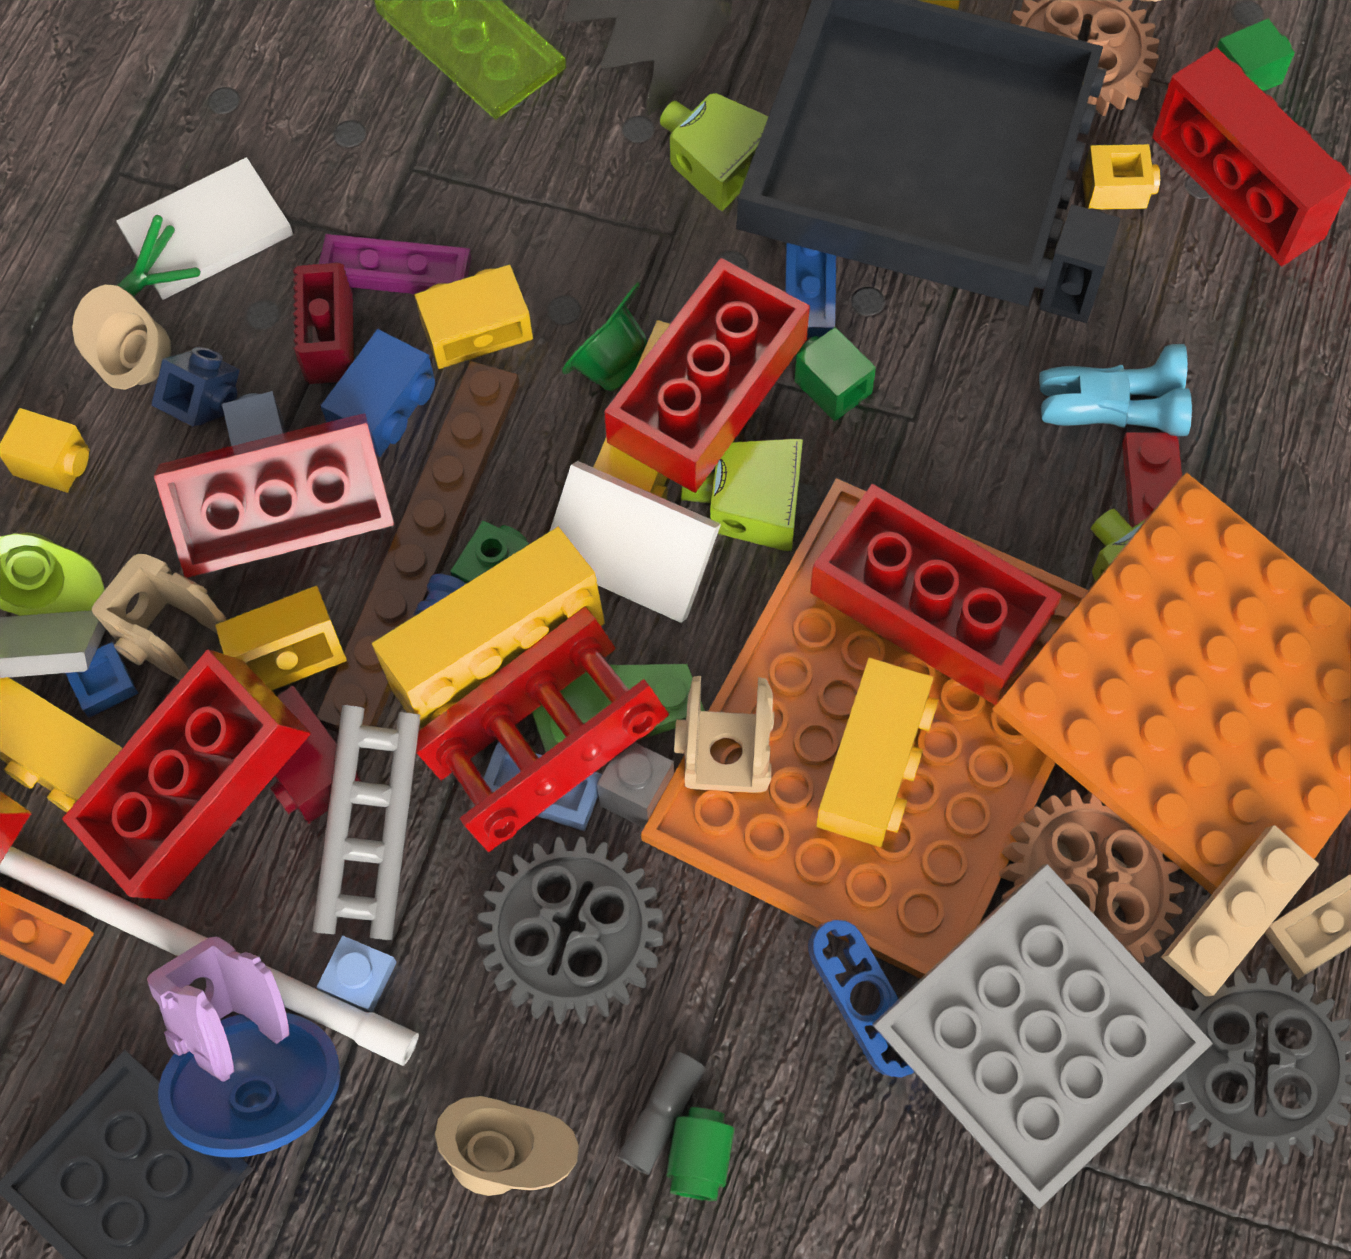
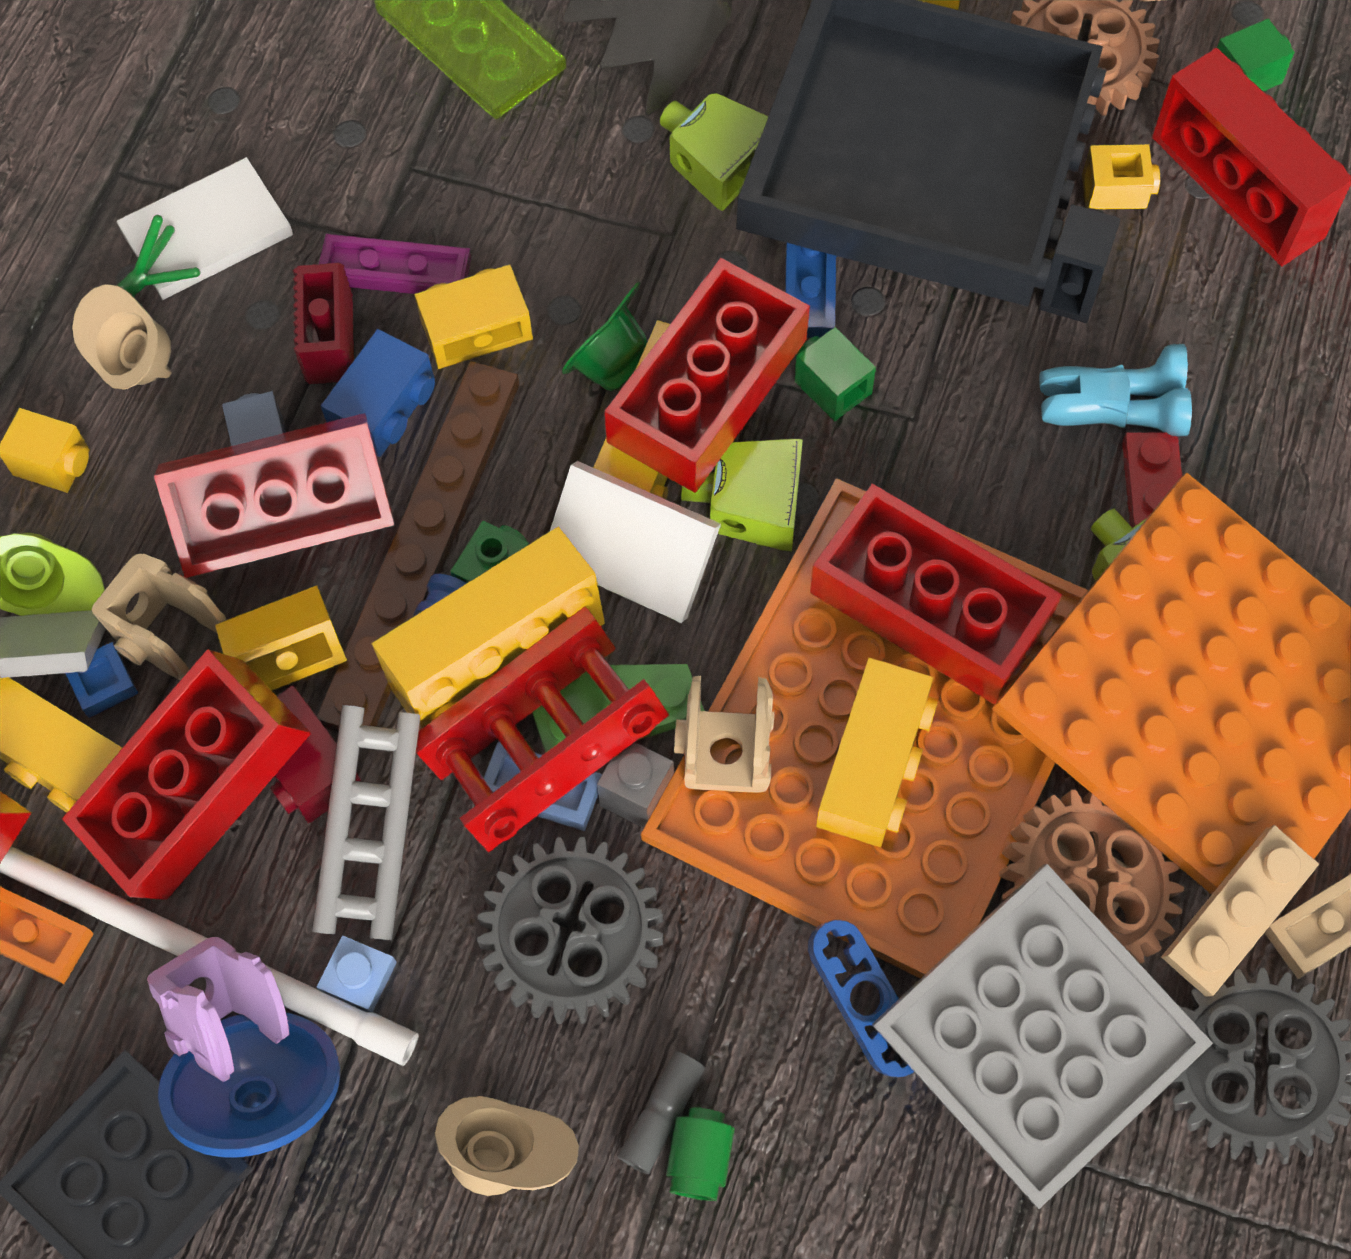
(195, 386): dark blue brick -> none

